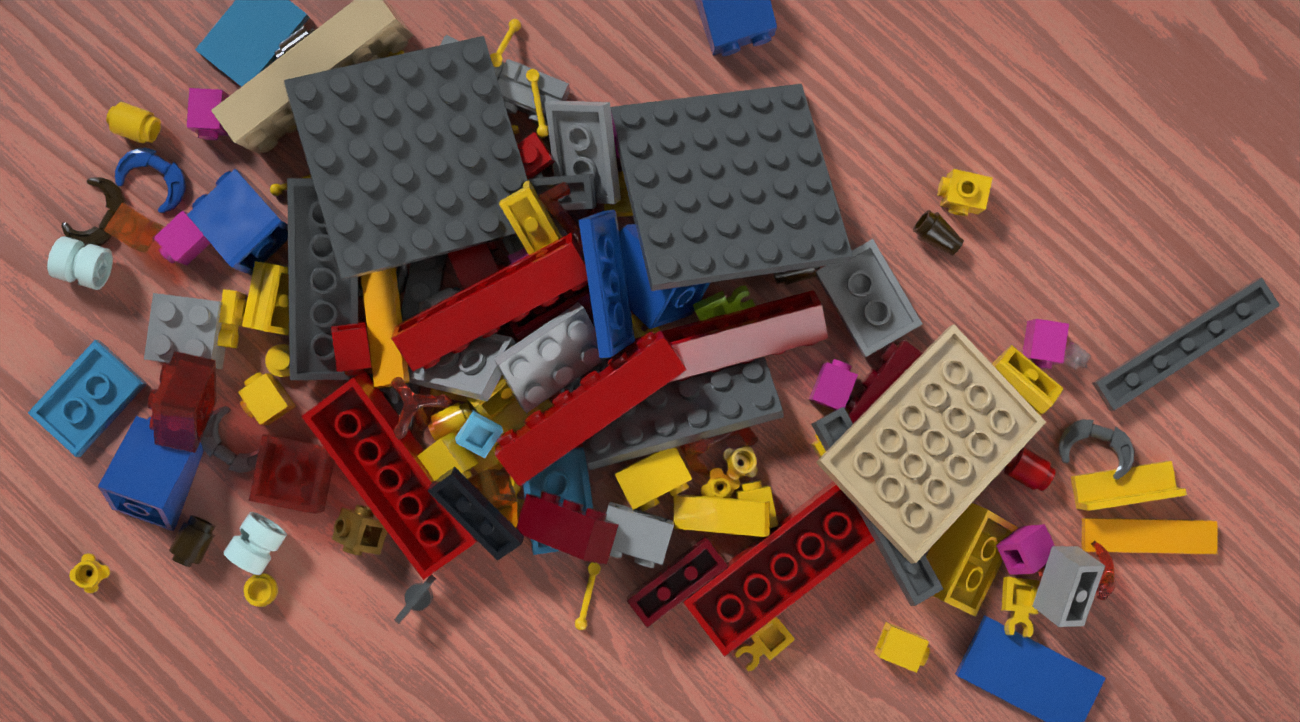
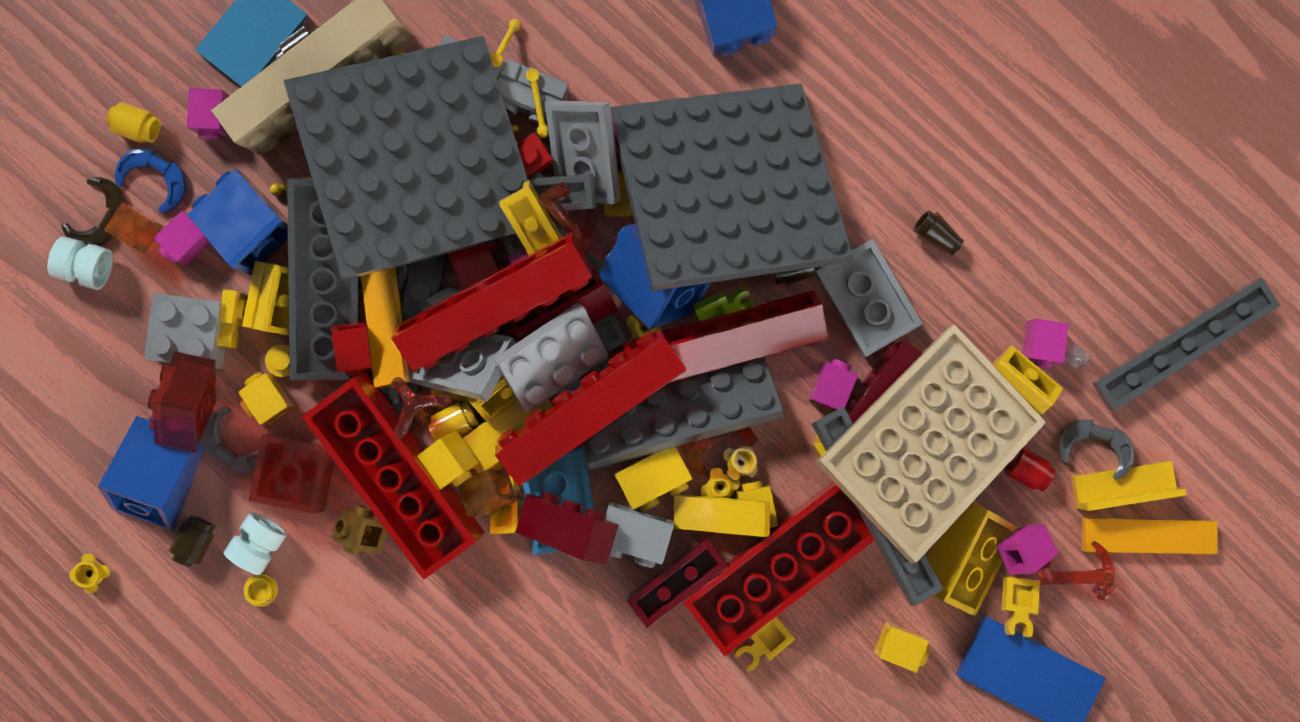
(87, 398): dark azure tile -> none
(417, 598): dark grey piece -> none
(475, 513): black plate -> none
(478, 434): medium azure plate -> none
(581, 622): yellow hinge -> none
(607, 282): blue tile -> none
(964, 192): yellow brick -> none
(1068, 586): light grey brick -> none

